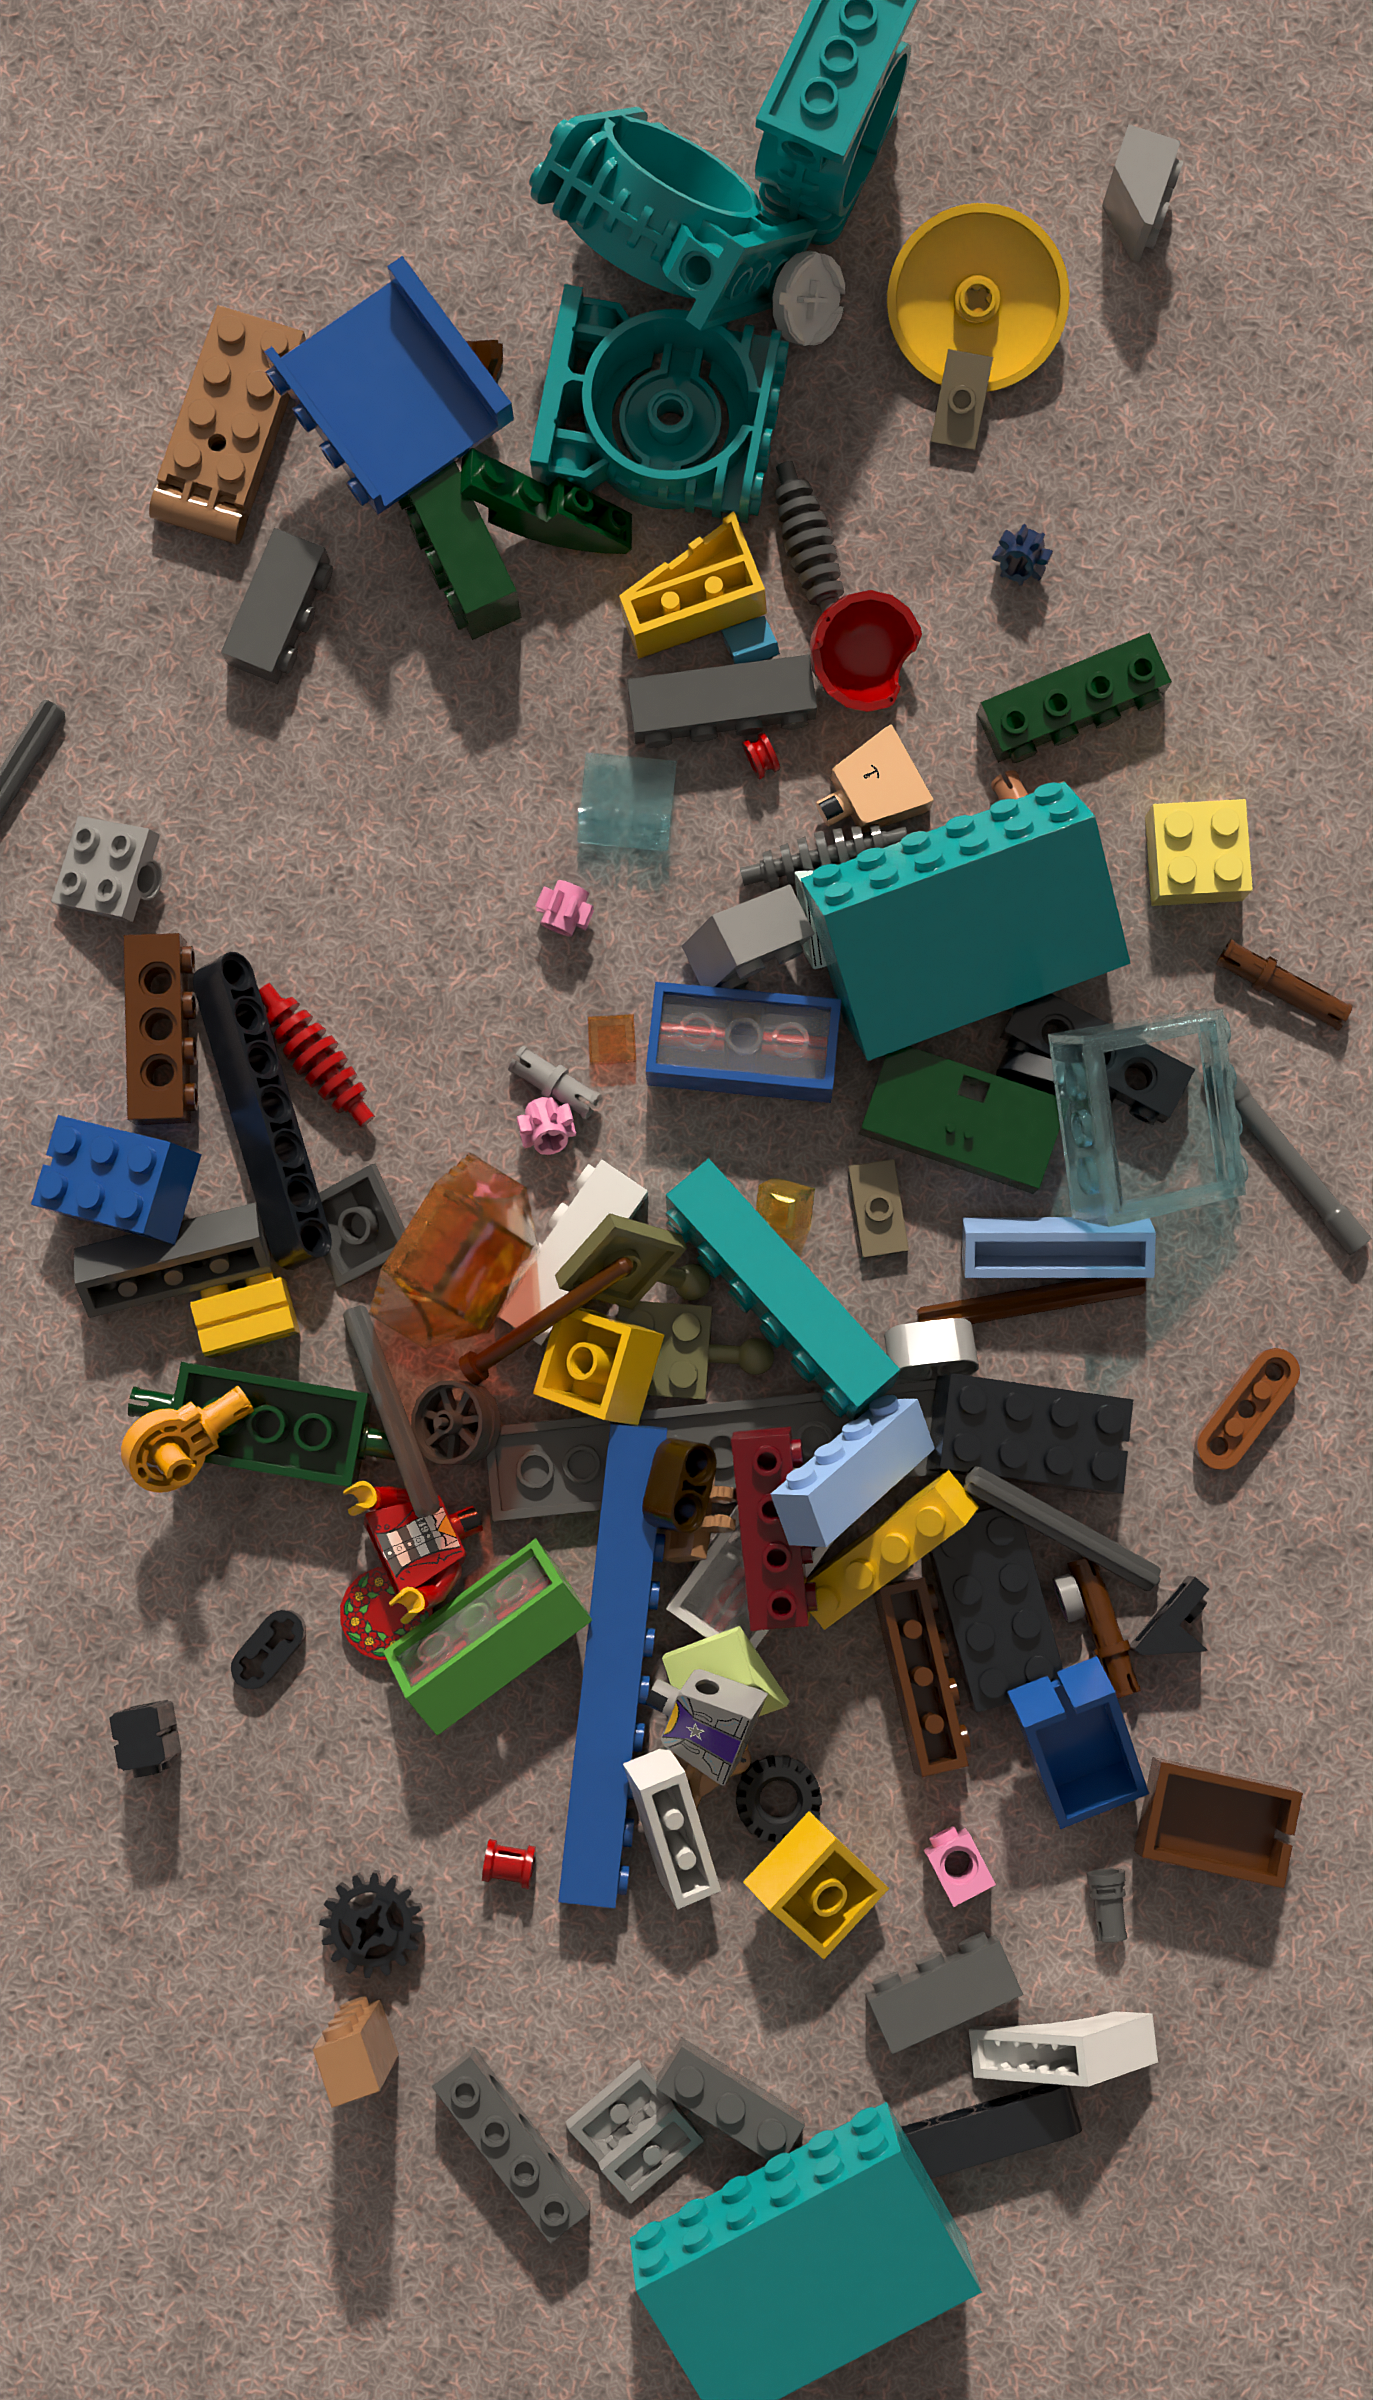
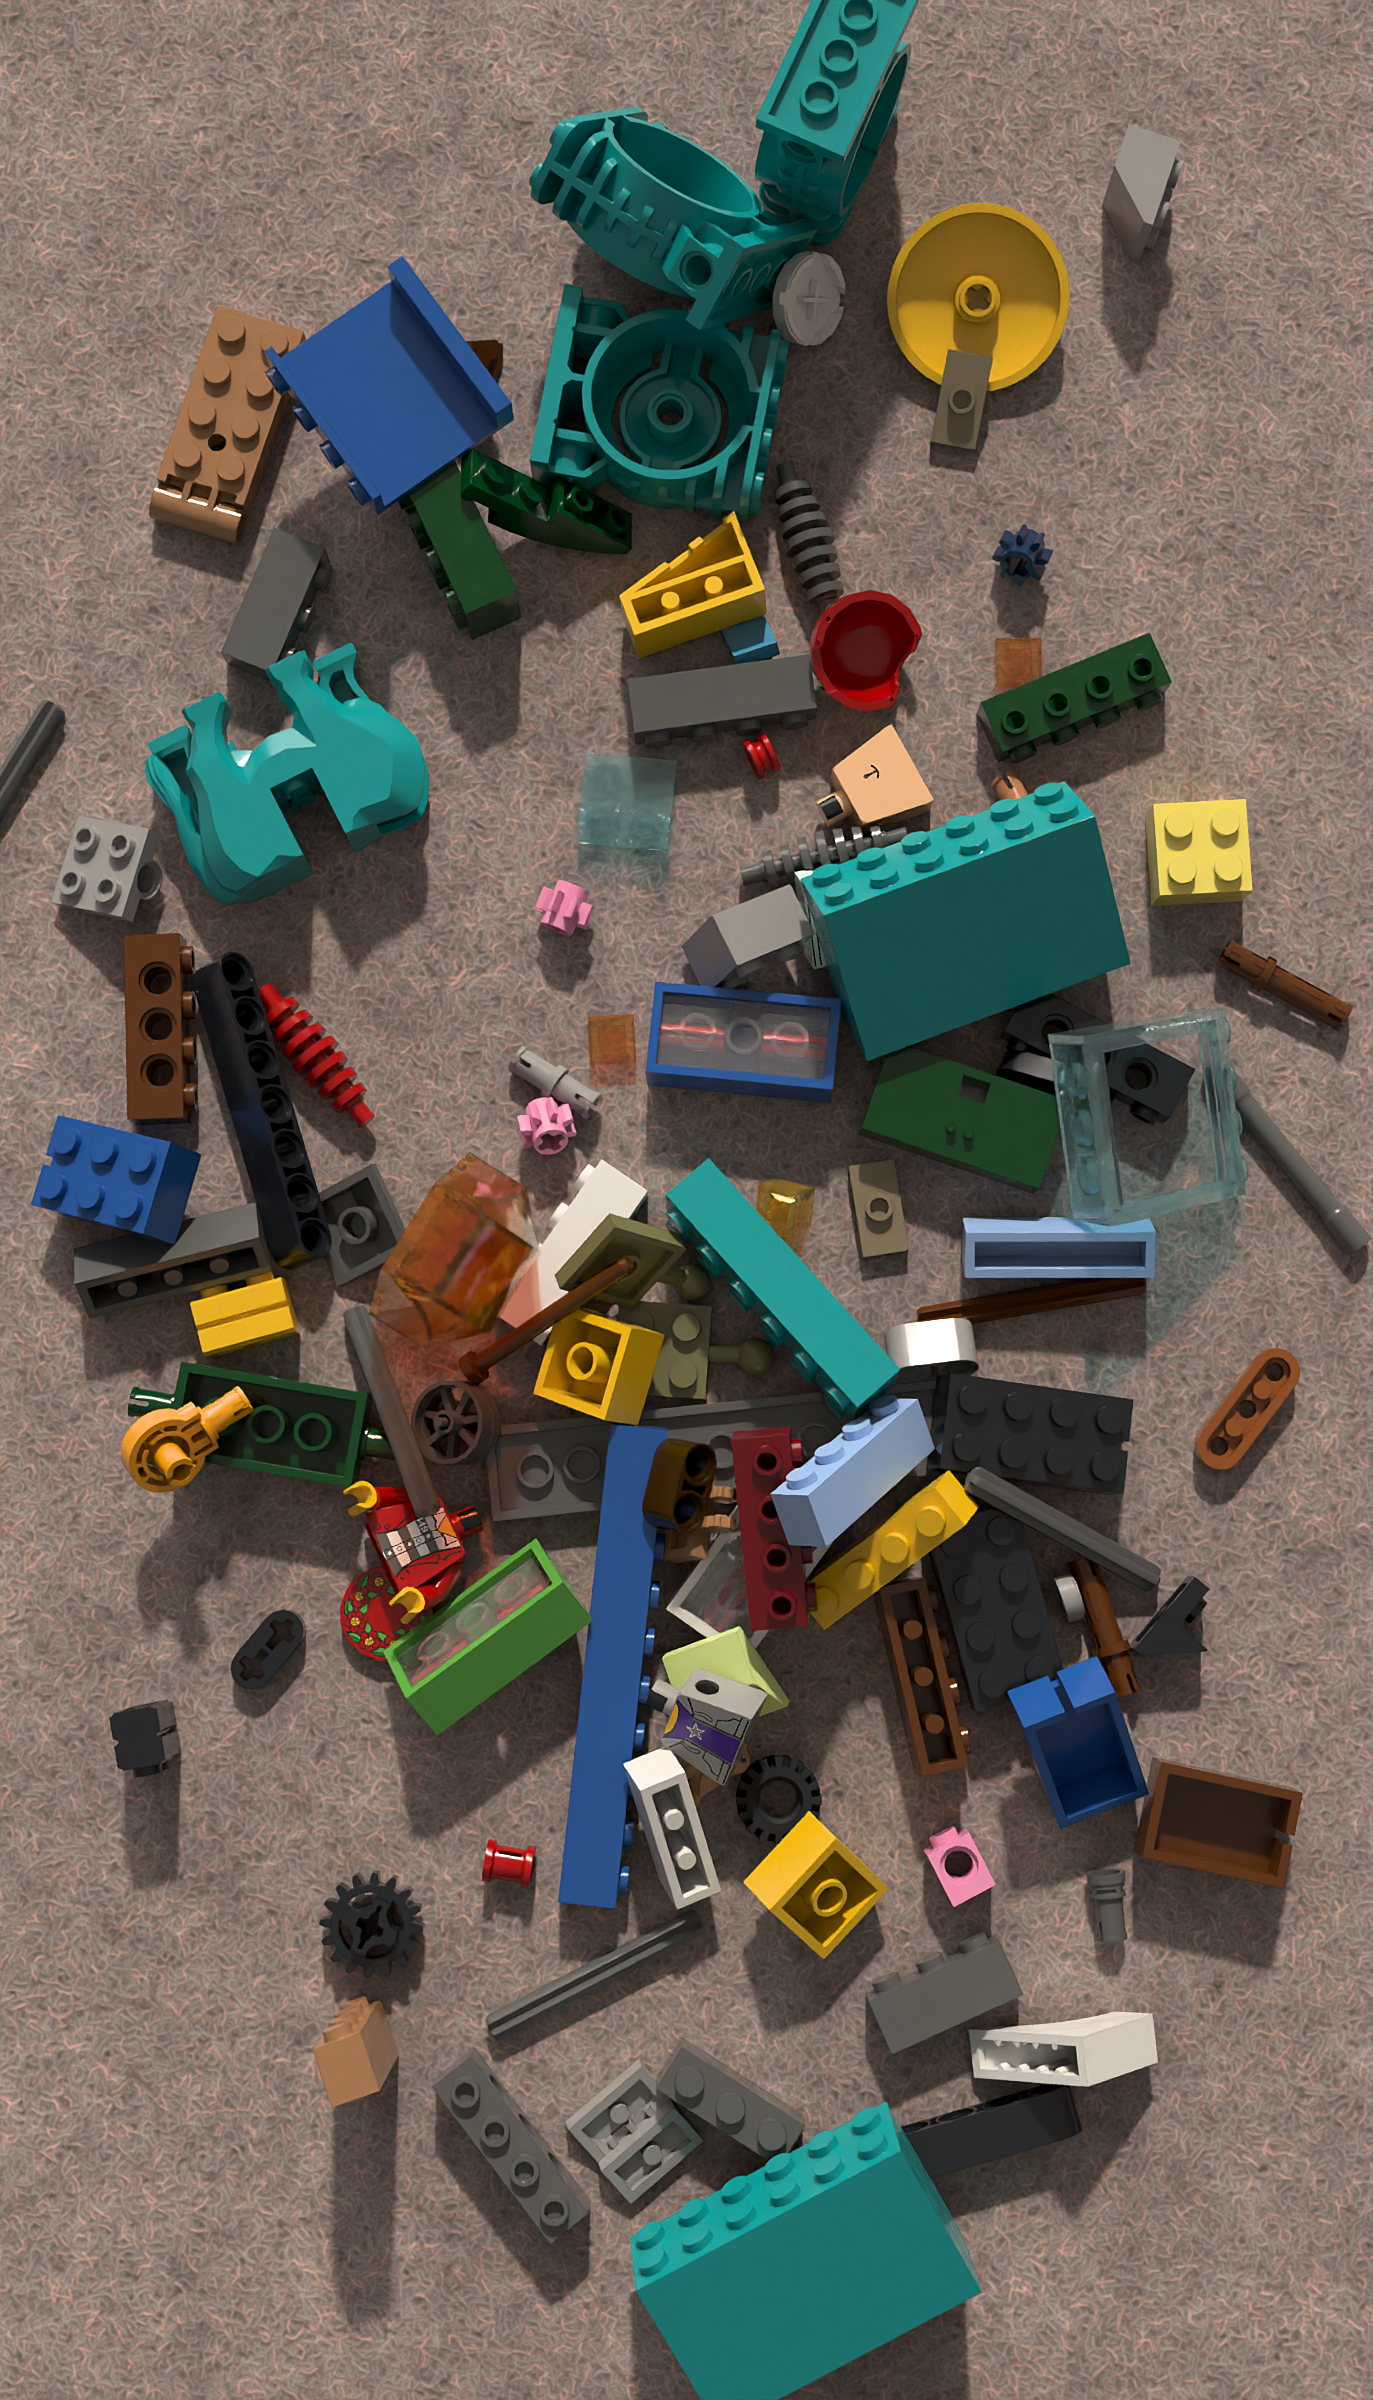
(234, 799): none -> teal animal
(594, 1974): none -> dark grey axle
(1017, 661): none -> clear orange tile

